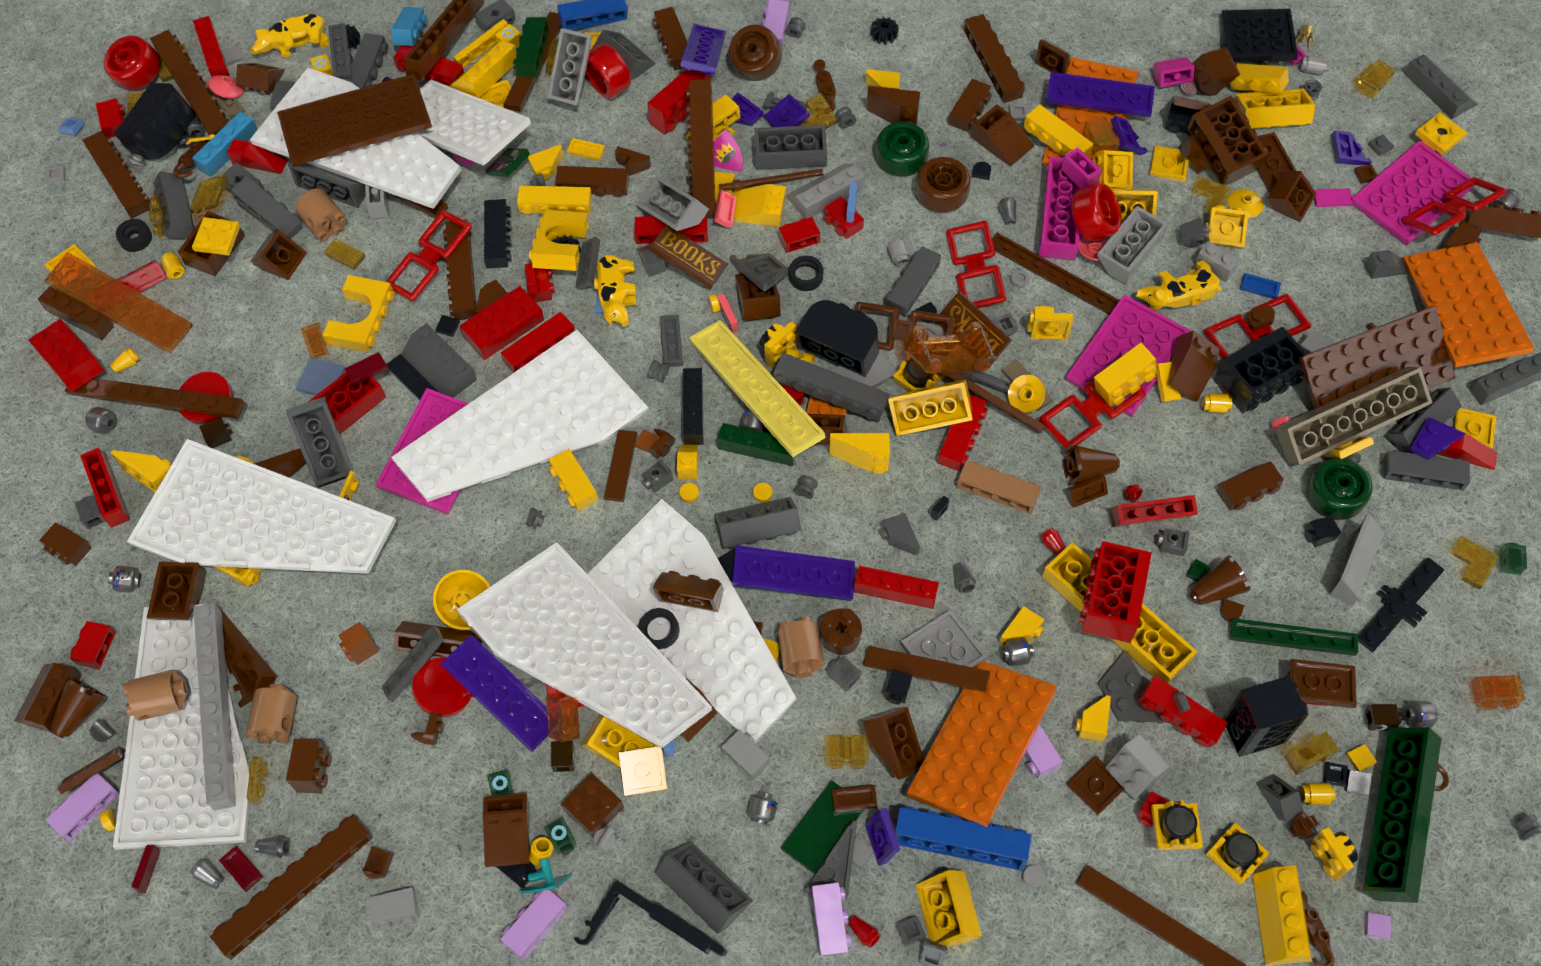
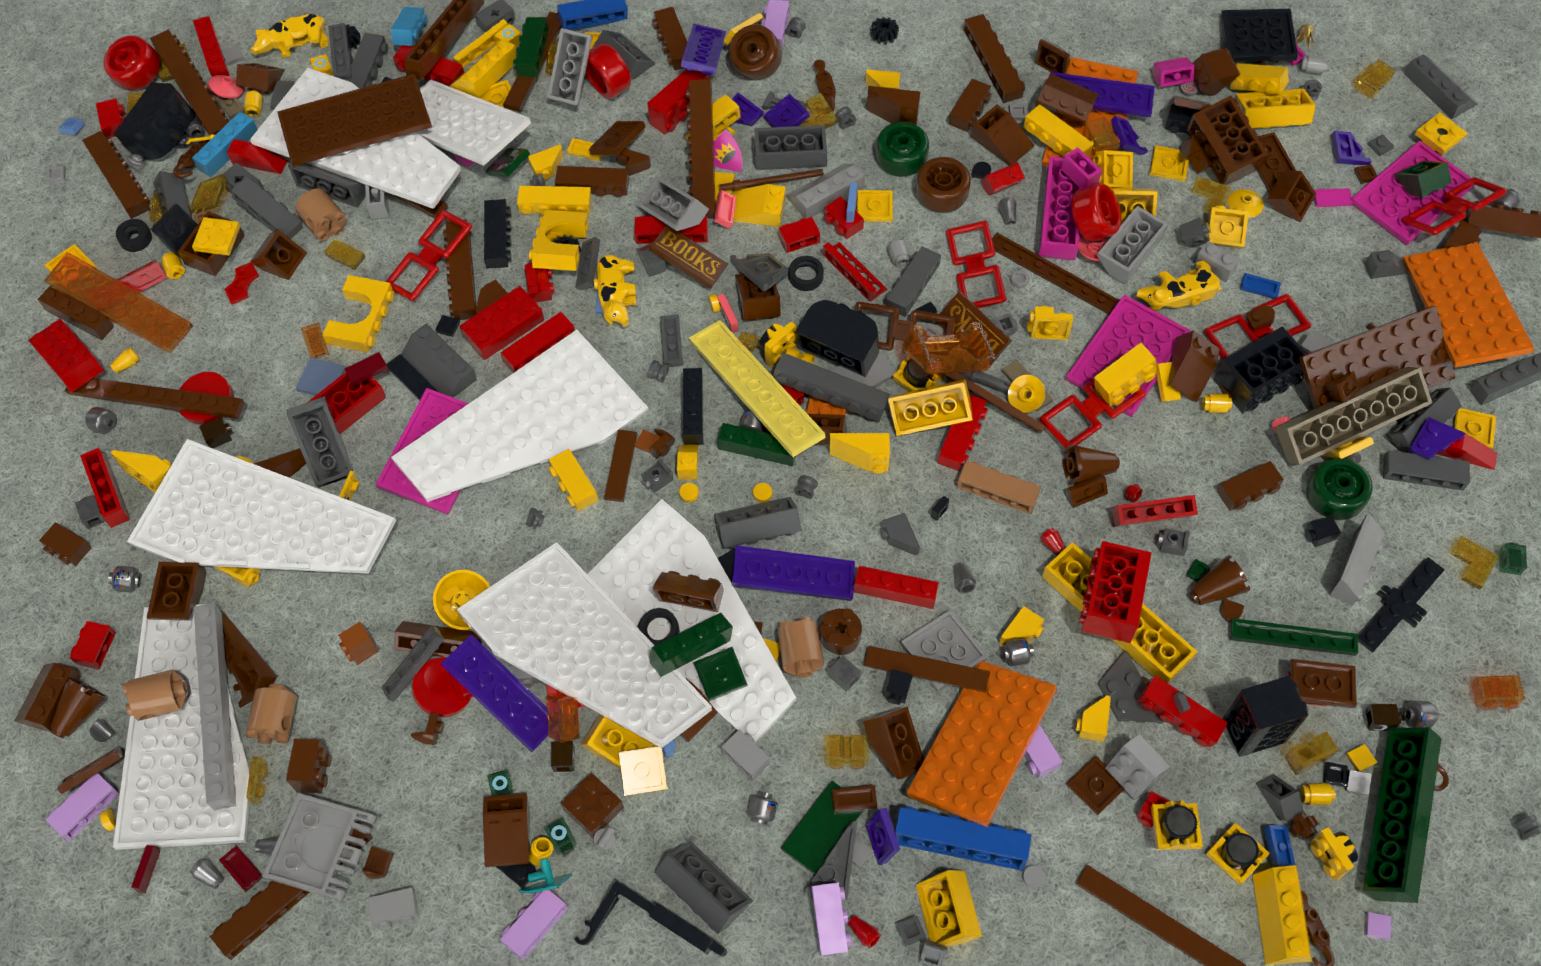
(174, 228): none -> black tile
(239, 287): none -> red tile
(253, 103): none -> yellow brick
(315, 844): none -> light grey hinge
(617, 138): none -> reddish brown tile
(690, 644): none -> dark green brick
(720, 674): none -> dark green tile
(749, 339): none -> clear yellow plate
(755, 20): none -> yellow tile
(851, 273): none -> red fence
(875, 205): none -> yellow tile
(1002, 179): none -> red brick
(1067, 99): none -> reddish brown slope
(1279, 845): none -> blue plate
(1343, 388): none -> reddish brown slope
(1424, 177): none -> dark green slope

